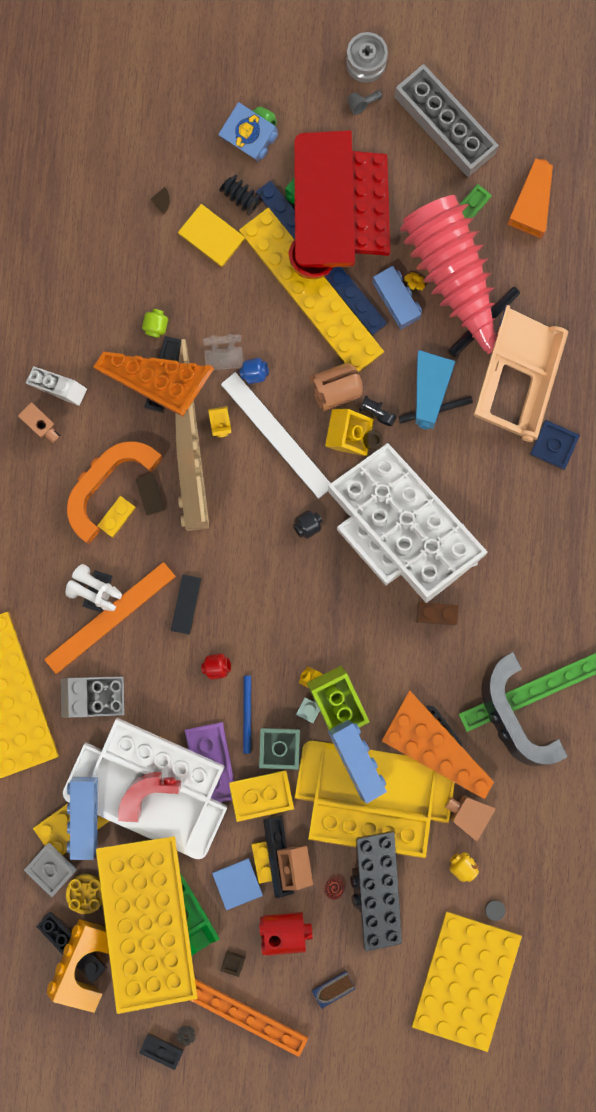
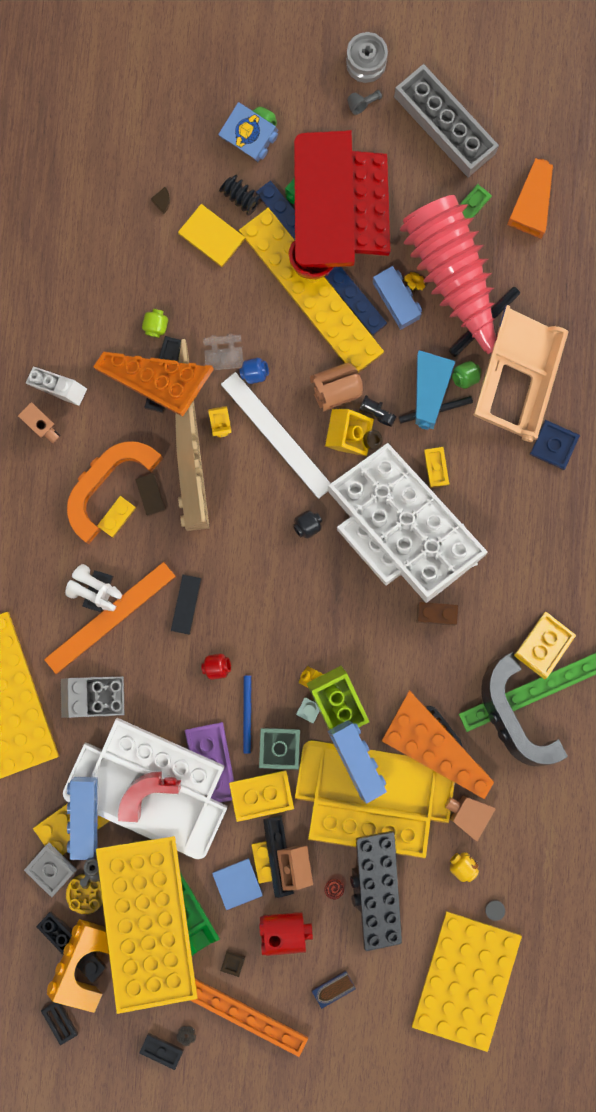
(74, 1033): none -> black tile
(91, 873): none -> dark grey piece
(436, 467): none -> yellow plate
(466, 374): none -> bright green head
(545, 645): none -> yellow tile

